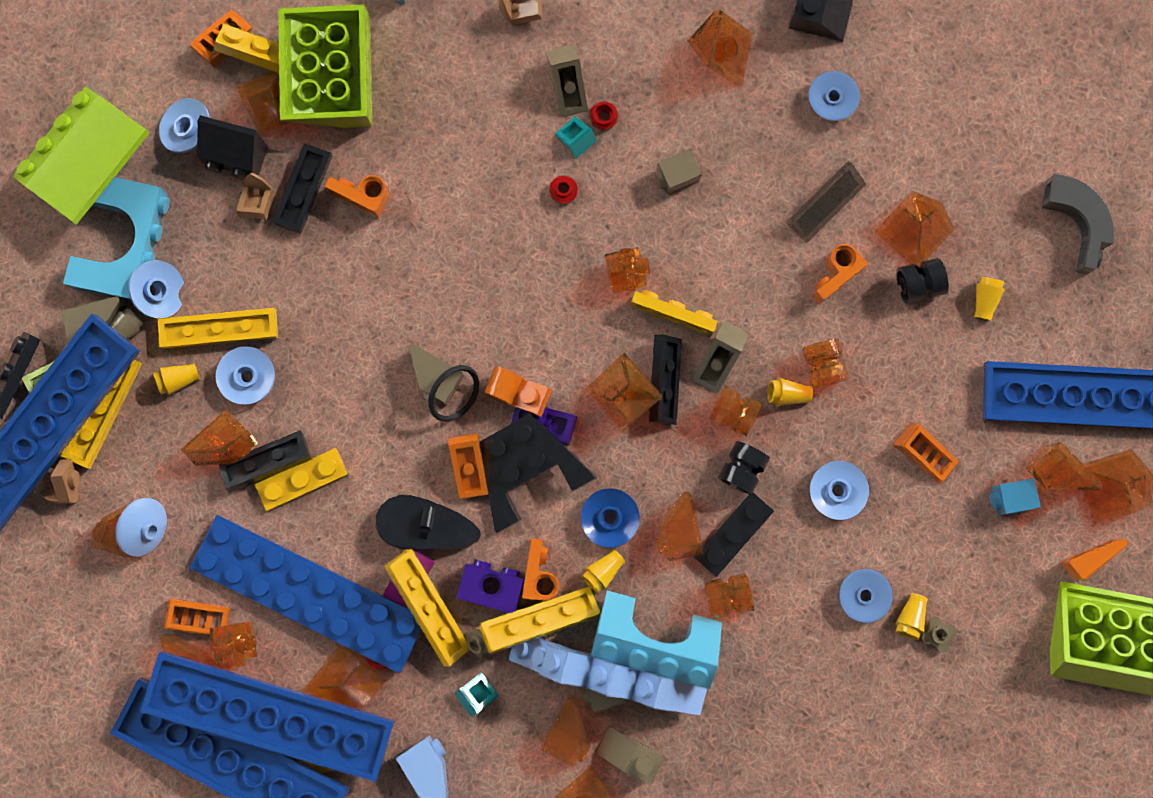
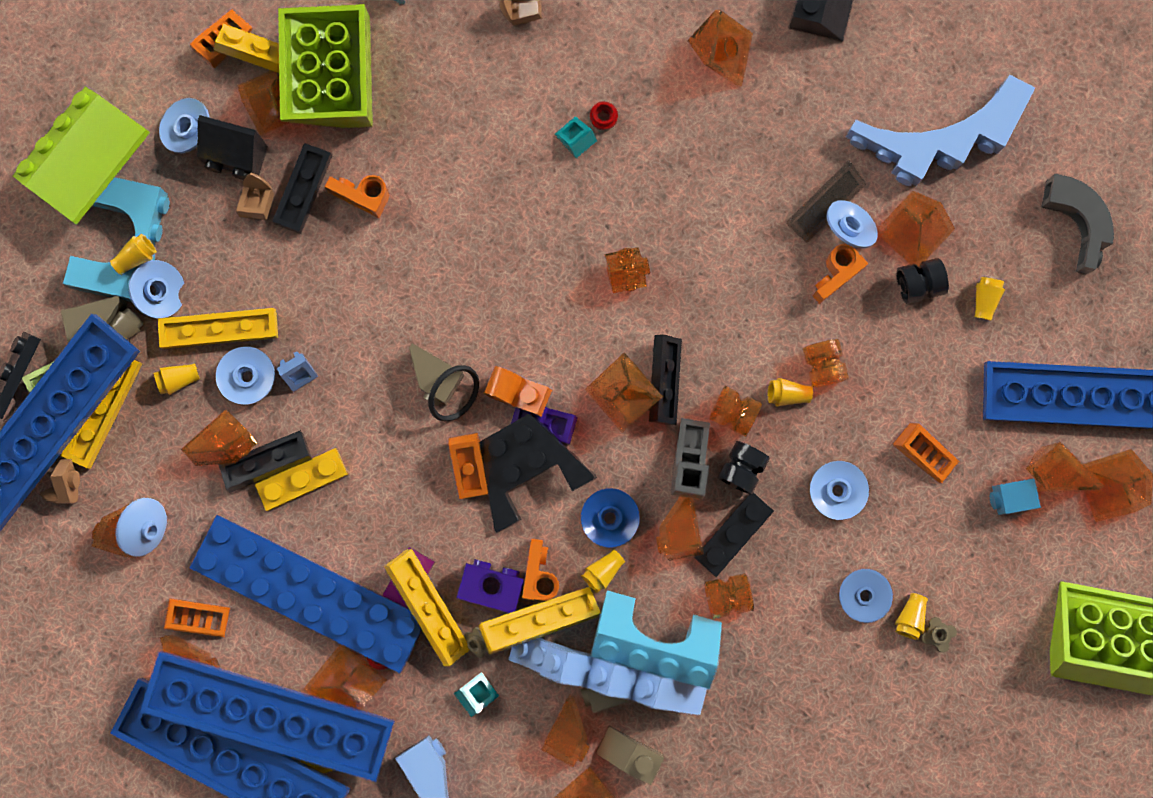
(134, 253): none -> yellow cone
(233, 643): clear orange brick -> none
(296, 371): none -> medium blue tile
(423, 525): black shield -> none
(563, 198): red plate -> none
(567, 80): dark tan slope -> none
(674, 312): yellow plate -> none
(677, 172): dark tan brick -> none
(689, 466): none -> dark grey arch
(721, 356): dark tan slope -> none
(835, 84): medium blue piece -> none
(852, 224): none -> light blue dish
(951, 145): none -> light blue arch
(1090, 561): orange slope -> none

